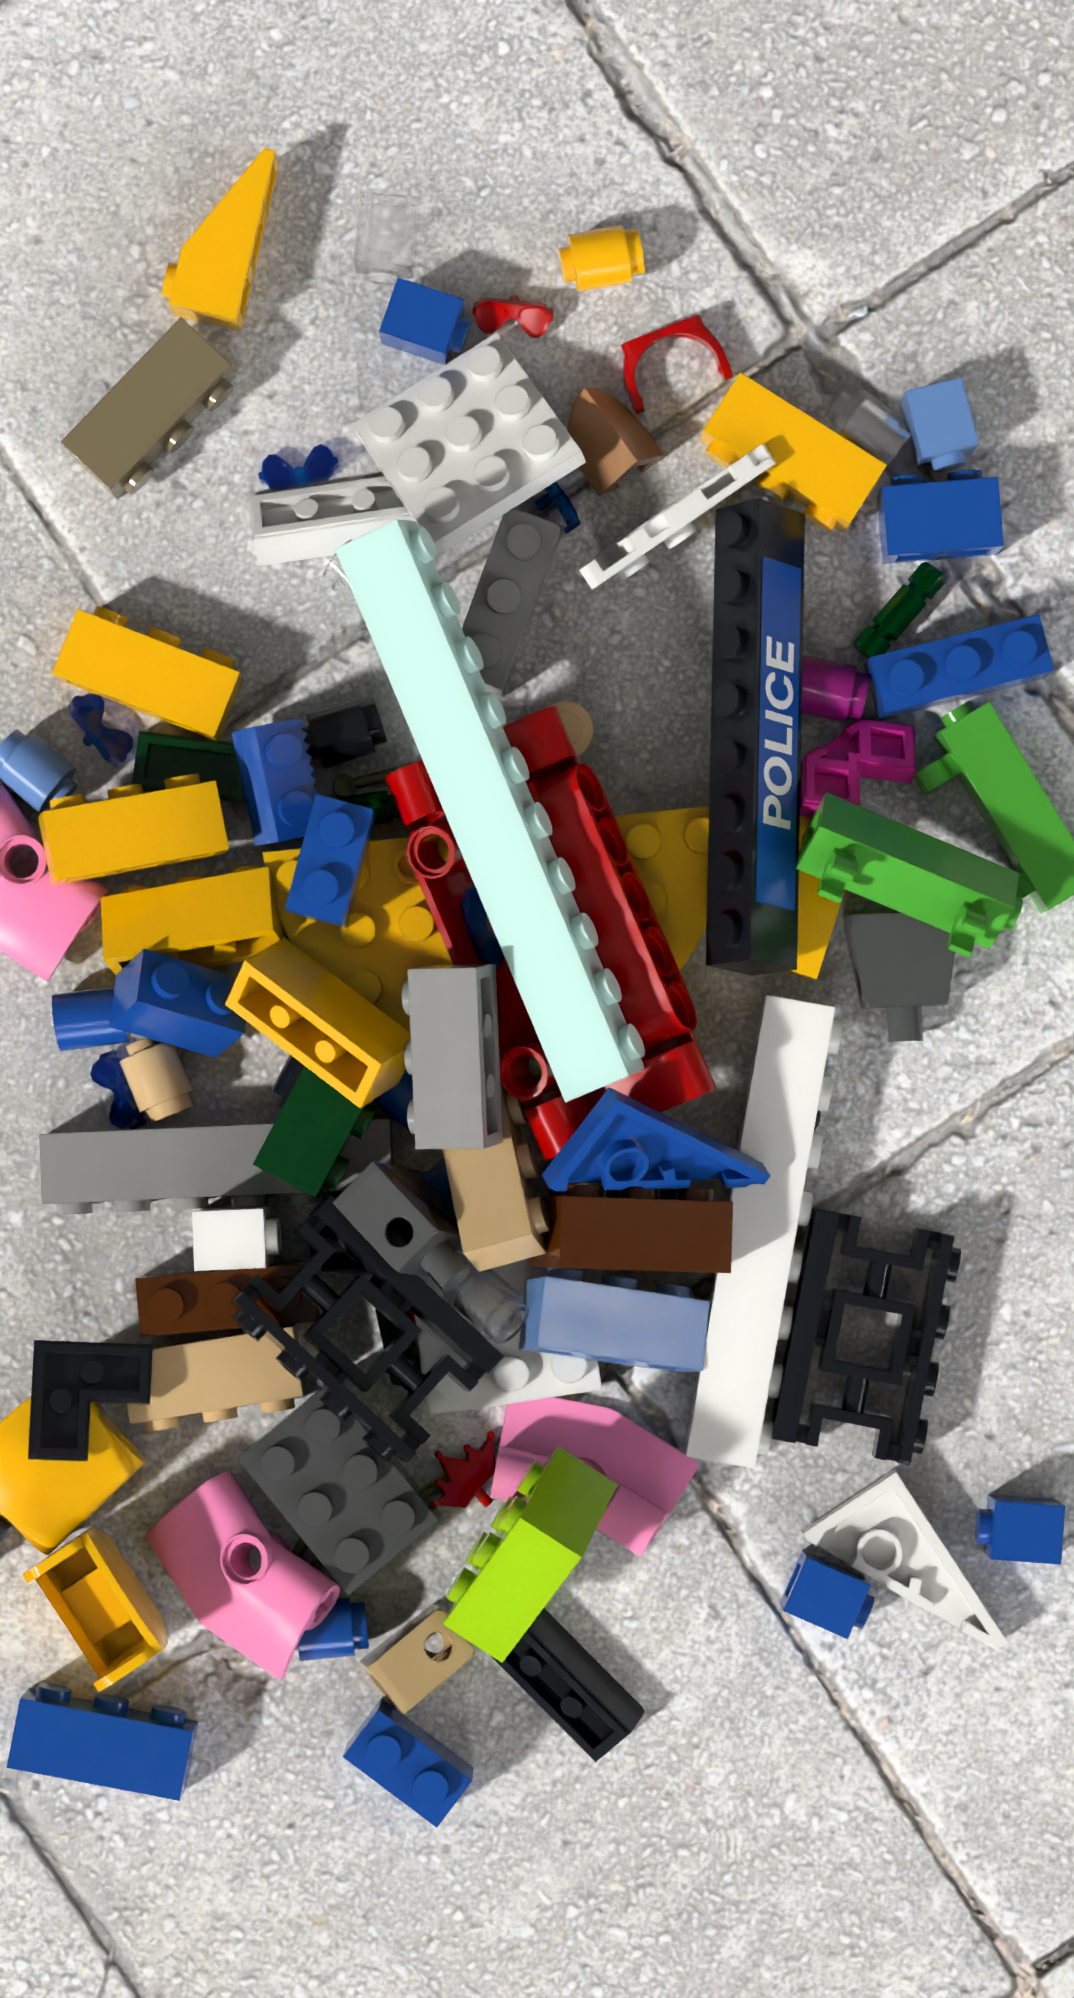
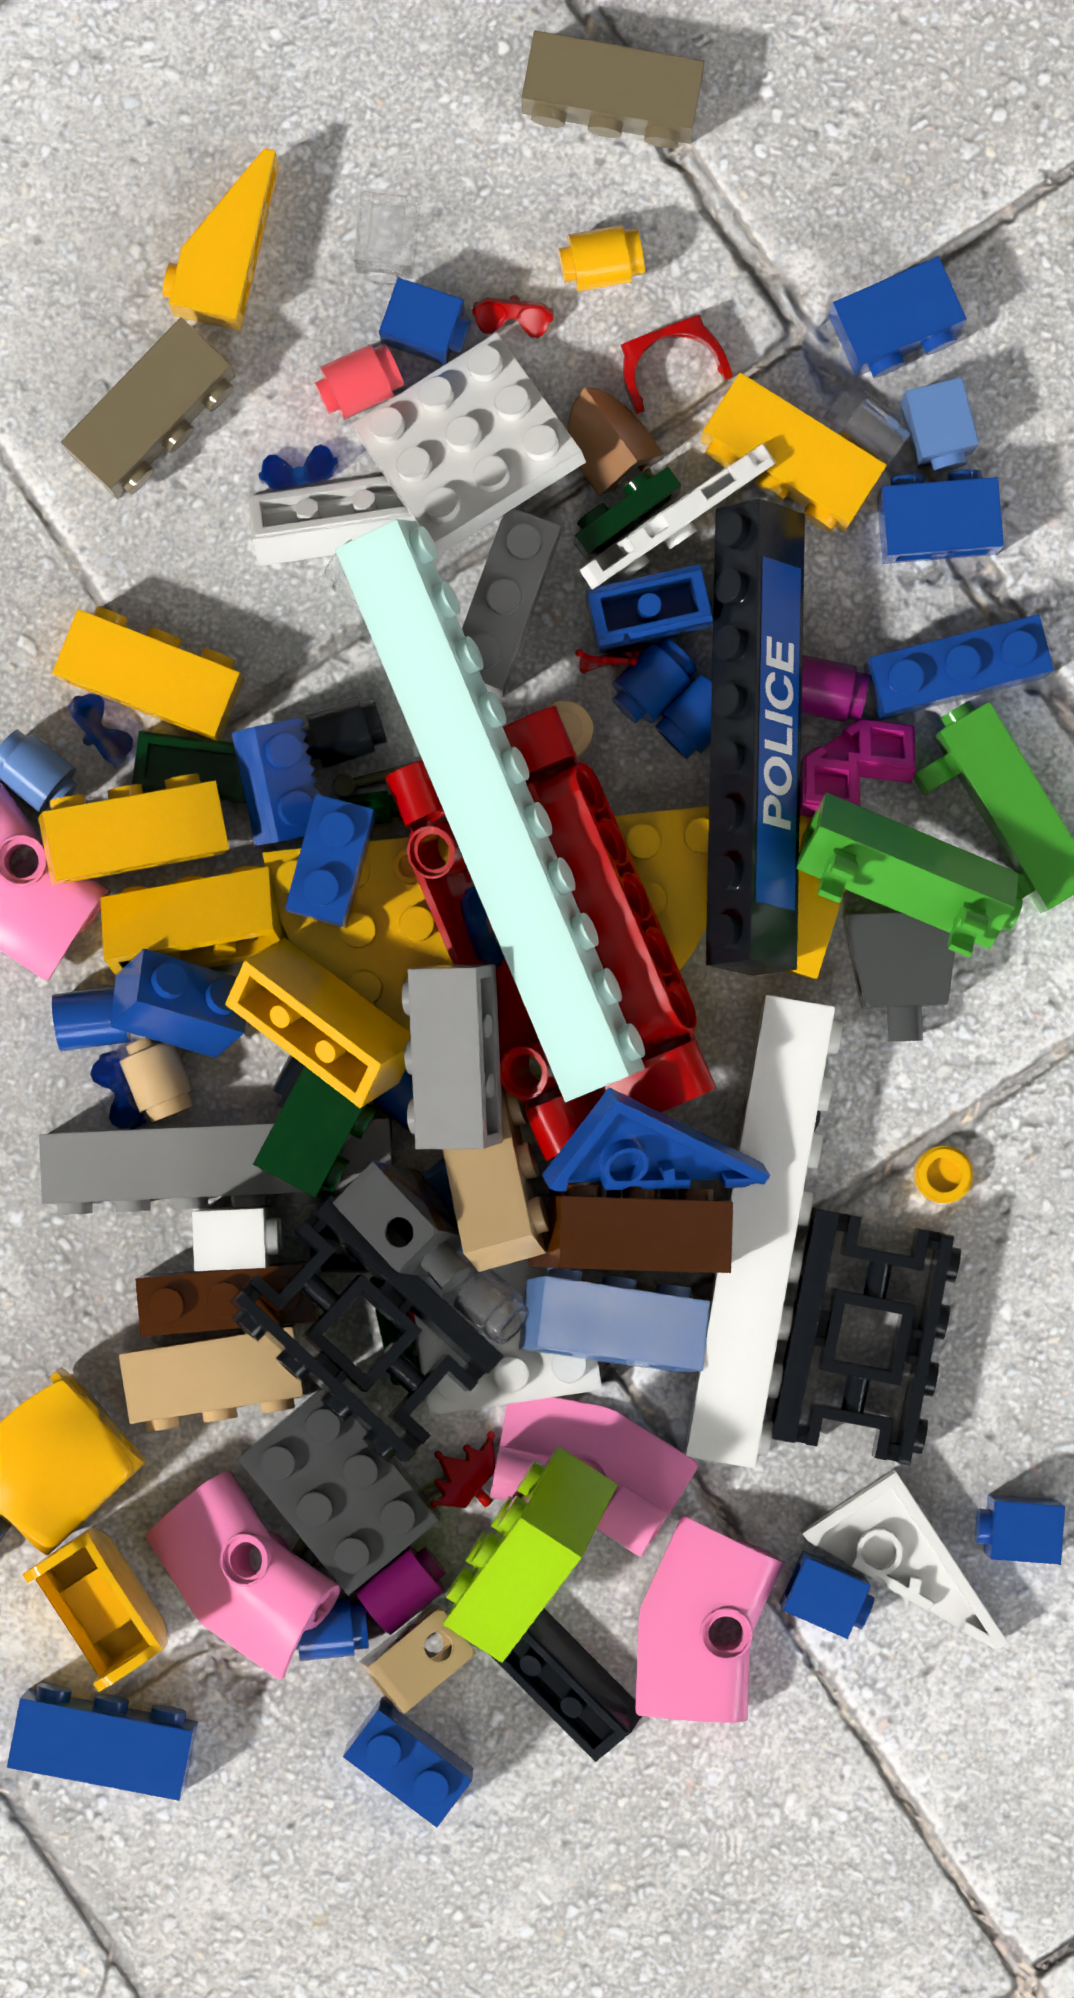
(69, 1379): black tile -> none
(359, 380): none -> coral brick
(402, 1588): none -> magenta brick
(555, 494): clear blue piece -> none
(611, 89): none -> dark tan brick
(624, 656): none -> red piece
(644, 497): none -> dark green plate
(648, 608): none -> blue brick
(653, 682): none -> blue brick
(678, 1664): none -> bright pink panel
(688, 718): none -> blue brick
(898, 318): none -> blue brick
(900, 611): dark green axle -> none
(943, 1174): none -> yellow tile

